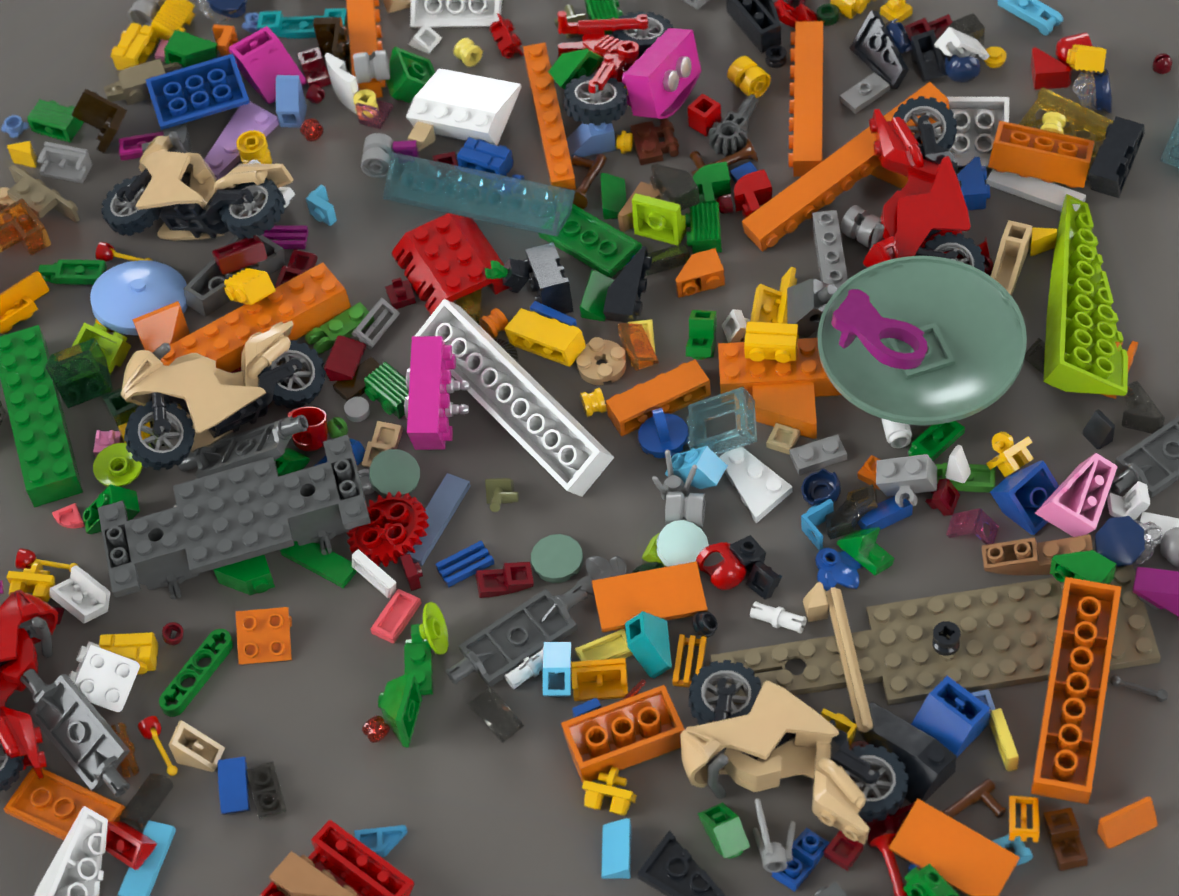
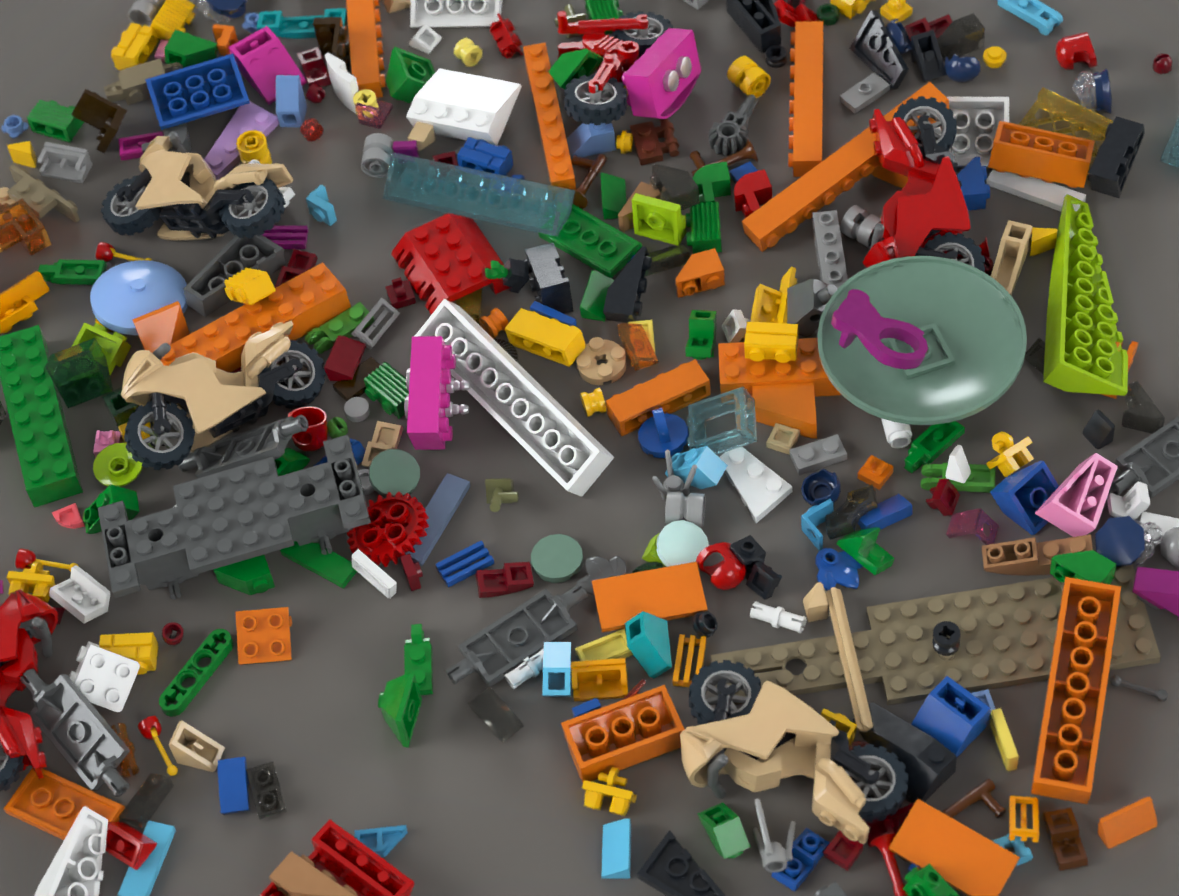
(240, 254): dark red slope -> none
(371, 66): light grey wheel -> none
(376, 729): clear red bush -> none
(395, 616): coral tile -> none
(434, 628): lime dish -> none
(703, 114): red brick -> none
(725, 204): dark red hinge -> none
(906, 476): light grey brick -> none
(962, 45): white hinge -> none
(1048, 71): red slope -> none
(1053, 122): light yellow wheel -> none
(1087, 58): yellow brick -> none

